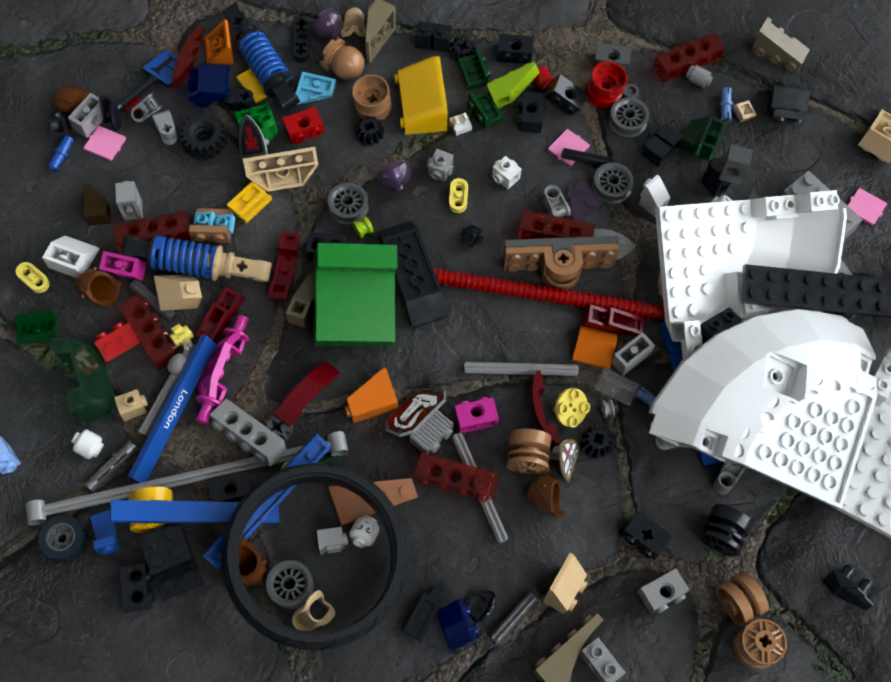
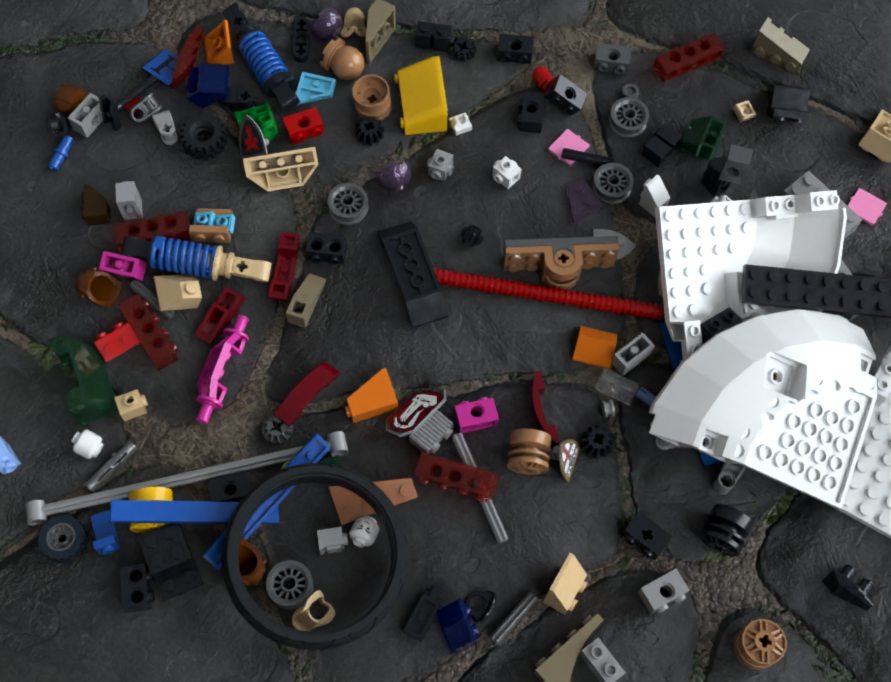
(34, 278): light yellow plate -> none
(36, 326): dark green bracket -> none
(69, 256): white slope -> none
(104, 143): bright pink piece -> none
(172, 409): blue tile -> none
(175, 368): light grey piece -> none
(180, 335): light yellow gear -> none
(229, 413): light grey brick -> none
(249, 81): yellow tile -> none
(249, 202): yellow plate -> none
(354, 294): green piece -> none
(363, 227): lime wheel -> none
(458, 197): light yellow plate -> none
(474, 70): dark green bracket -> none
(485, 109): dark green bracket -> none
(509, 87): lime slope -> none
(521, 368): light grey axle -> none
(545, 495): reddish brown helmet -> none
(549, 223): clear red brick -> none
(555, 206): light grey piece -> none
(564, 411): light yellow plate -> none
(606, 84): red wheel -> none
(612, 321): dark red slope -> none
(699, 76): light grey brick -> none
(726, 104): medium blue pin -> none
(742, 598): medium nougat wheel -> none

